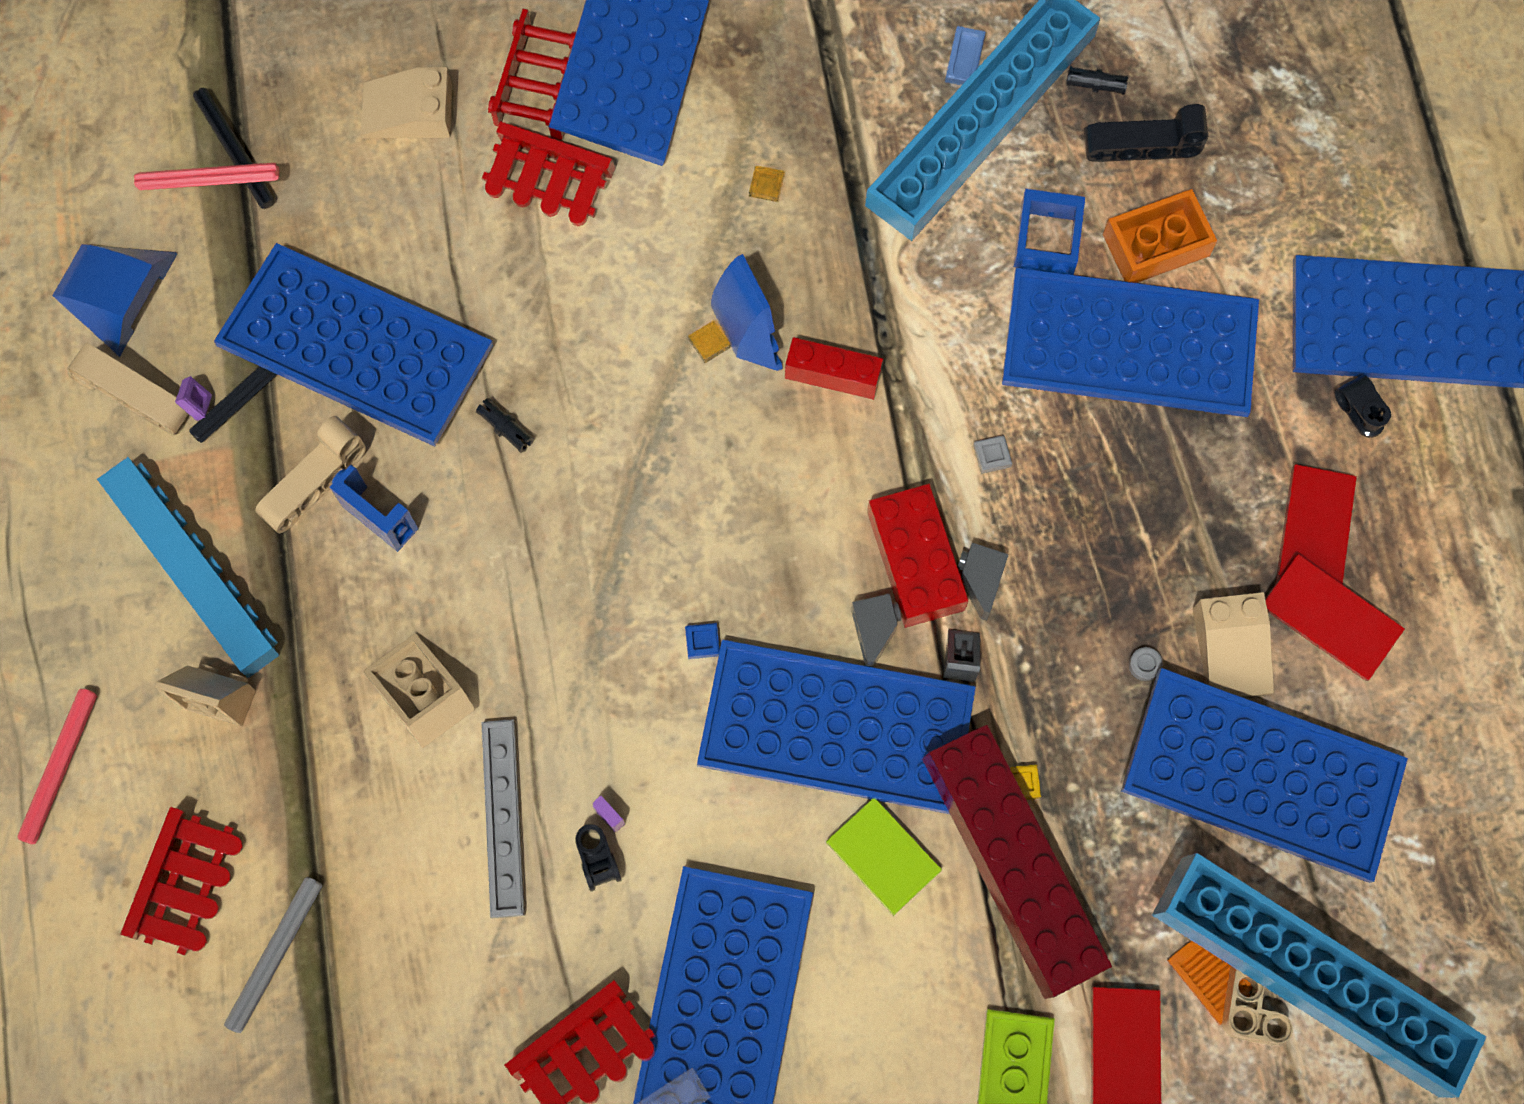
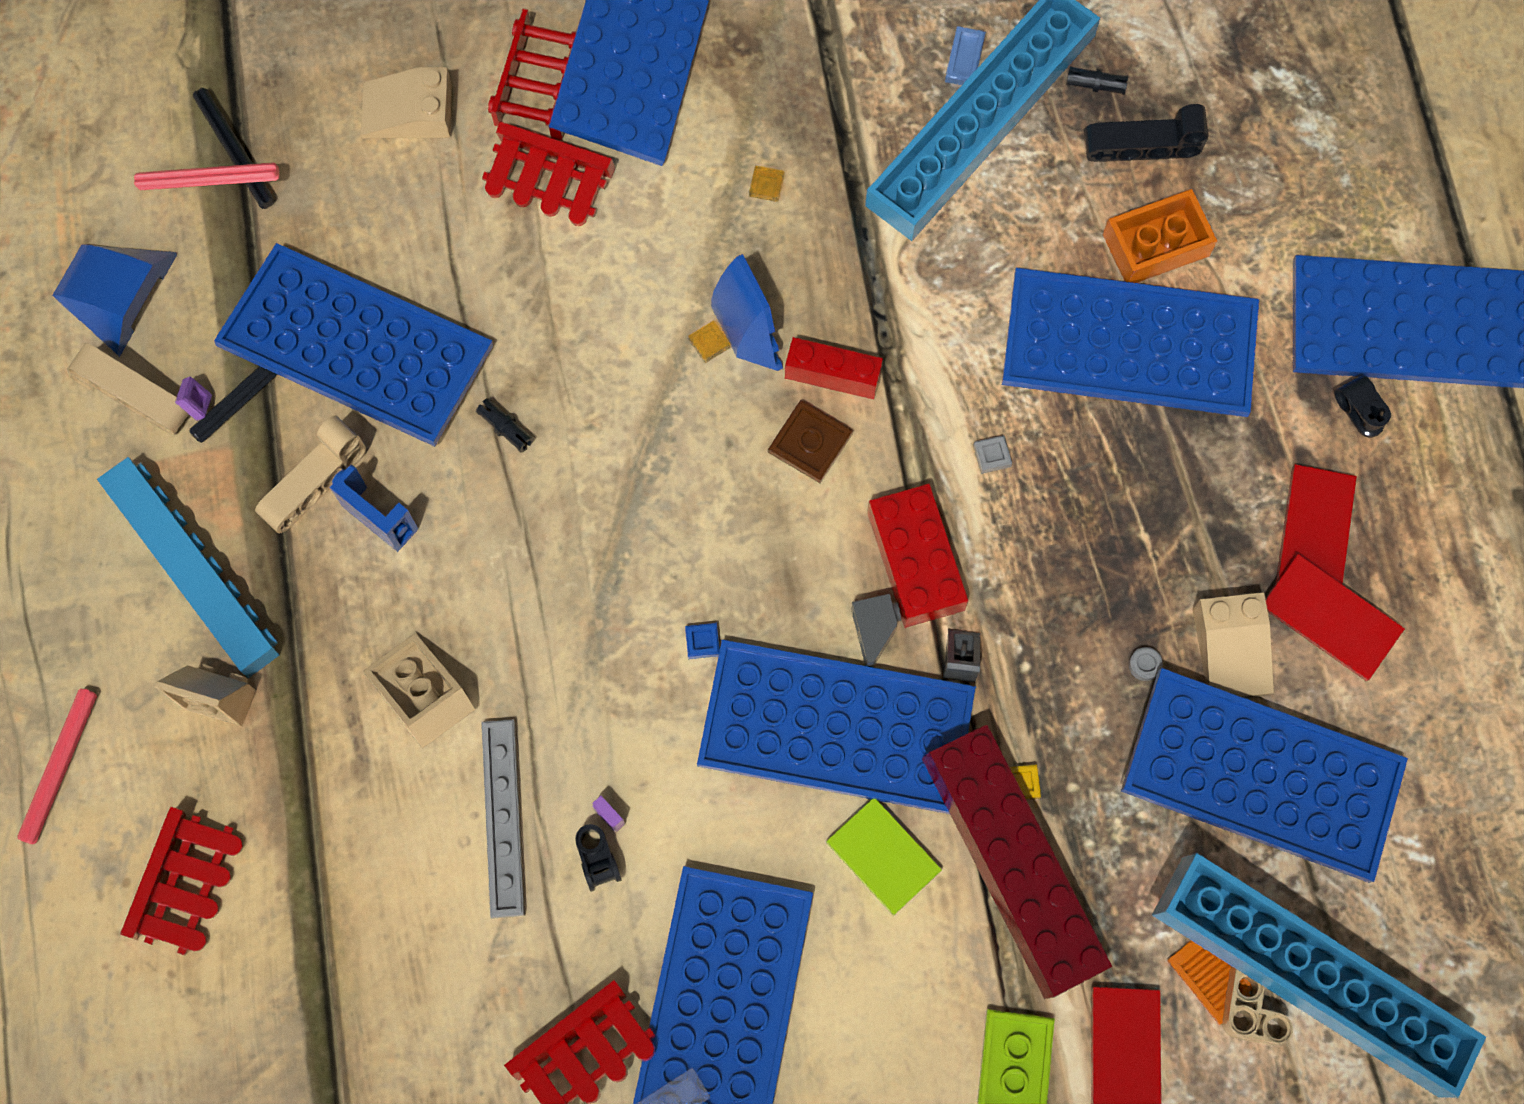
(273, 955): light grey axle -> none
(810, 441): none -> reddish brown tile
(982, 576): dark grey slope -> none
(1056, 206): blue window -> none

